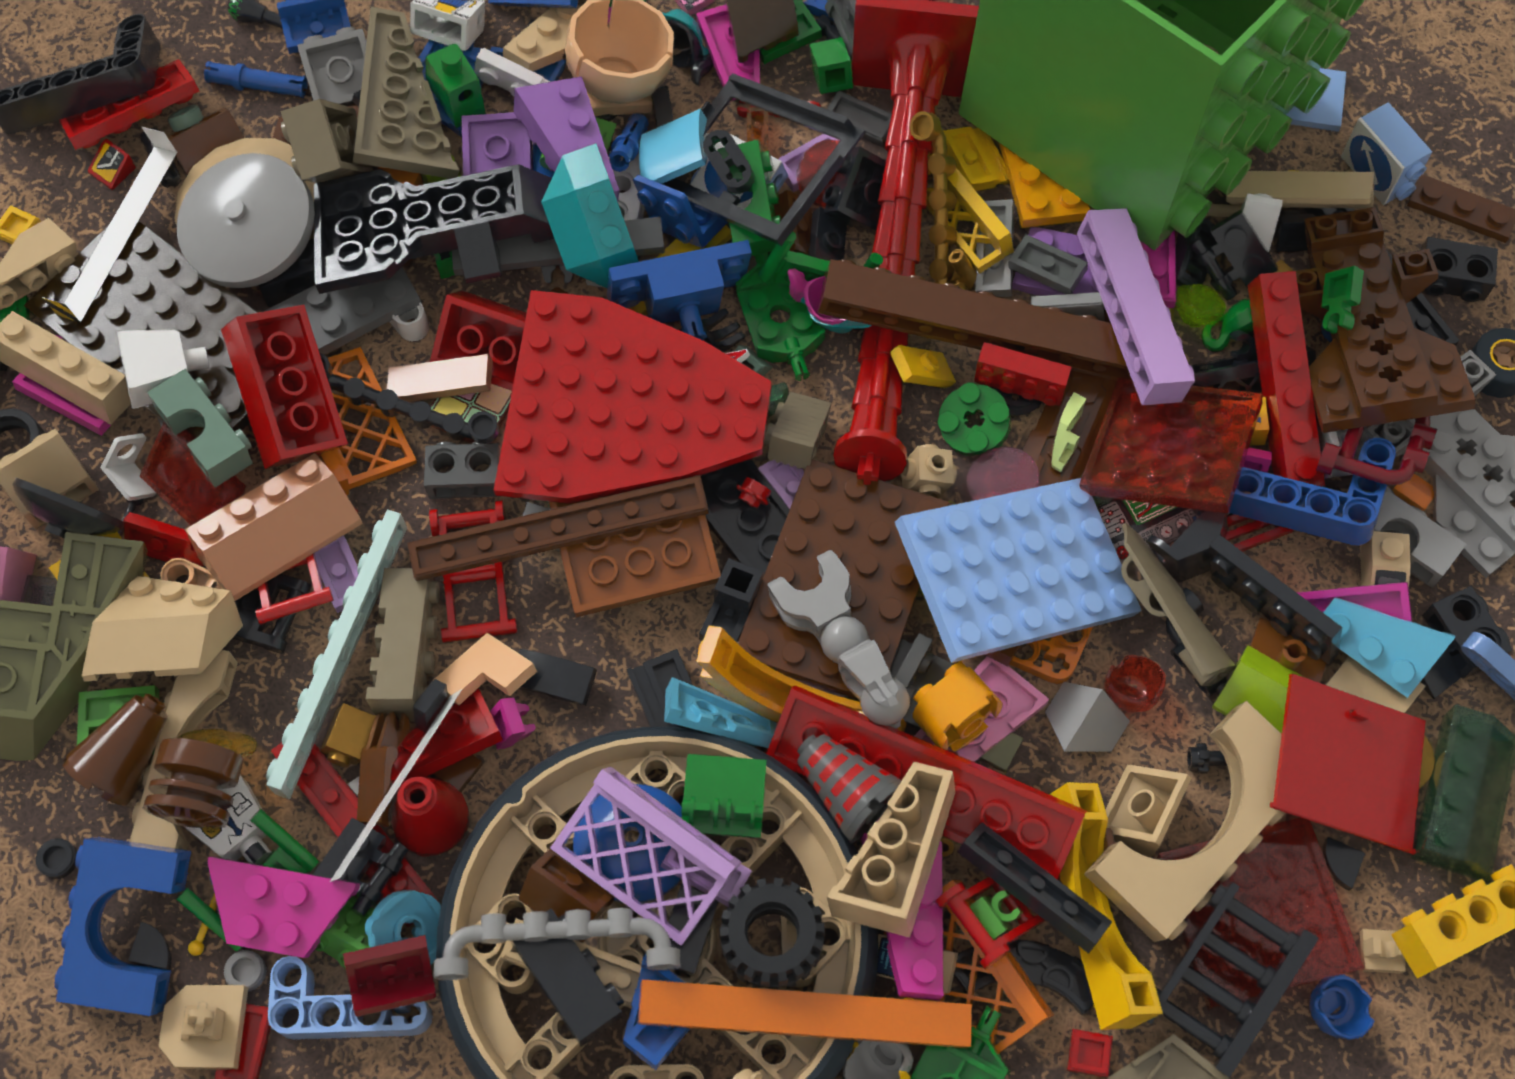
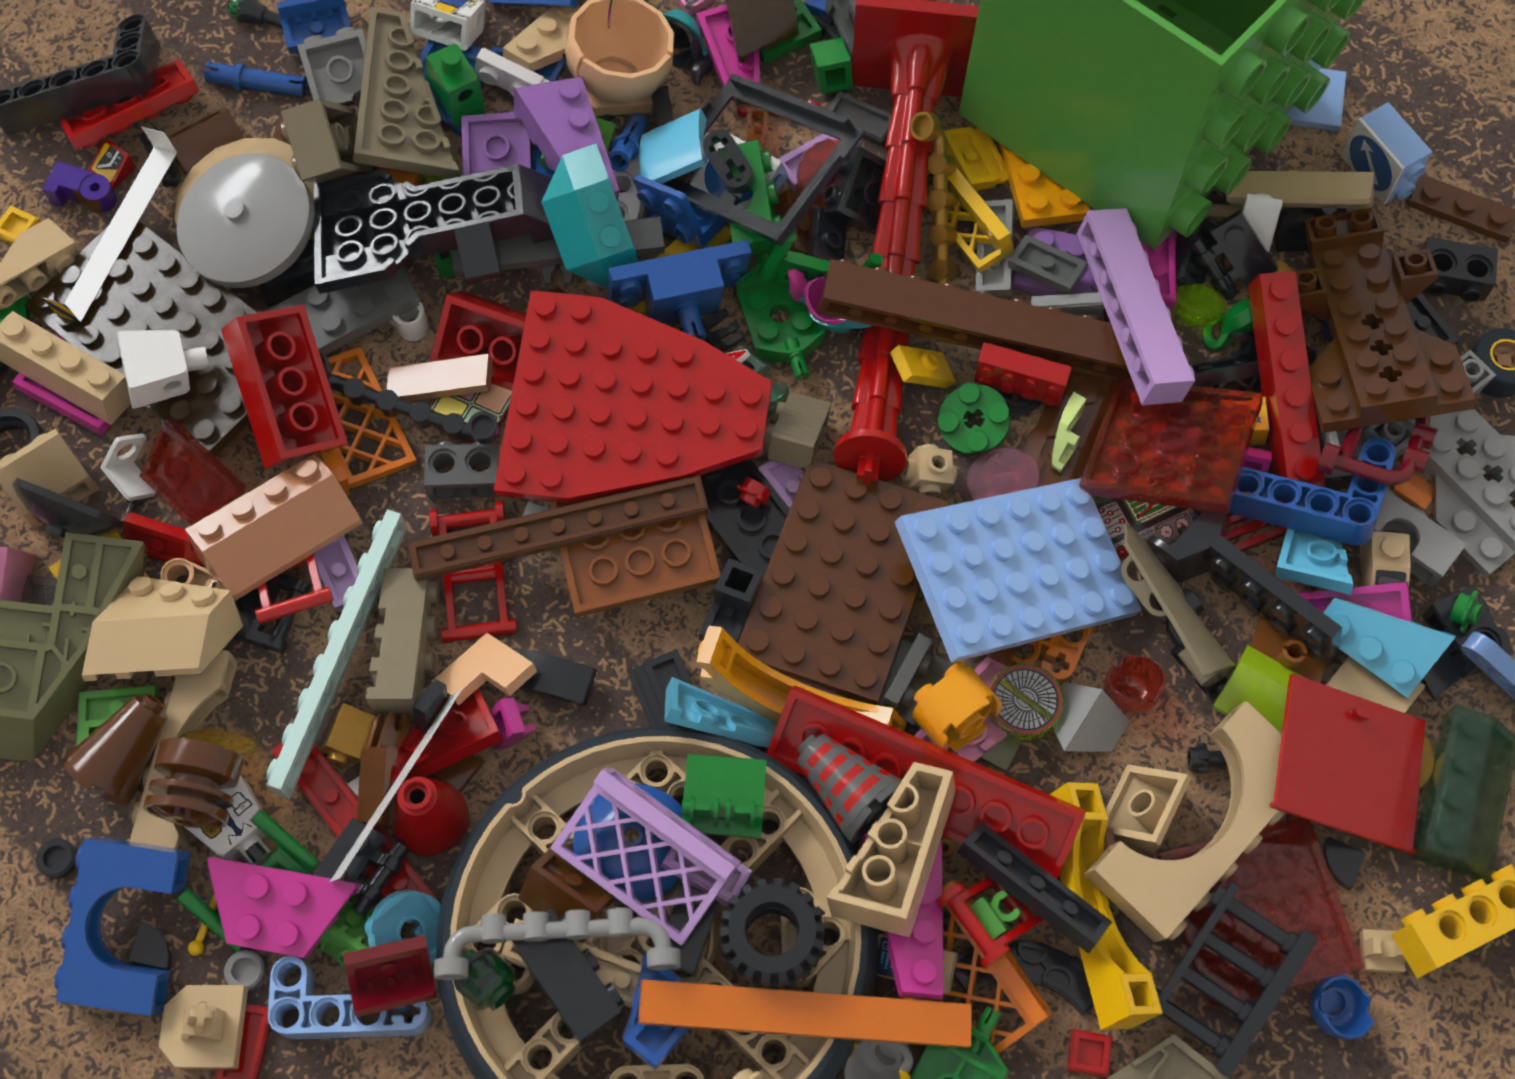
(79, 186): none -> dark purple leg
(185, 118): sand green tile -> none
(186, 404): sand green arch -> none
(488, 979): none -> dark green head
(843, 639): light grey piece -> none
(964, 272): pearl gold arm -> none
(1029, 700): none -> tile
(1314, 561): none -> medium azure wing
(1340, 293): green plate -> none
(1466, 610): none -> green plate

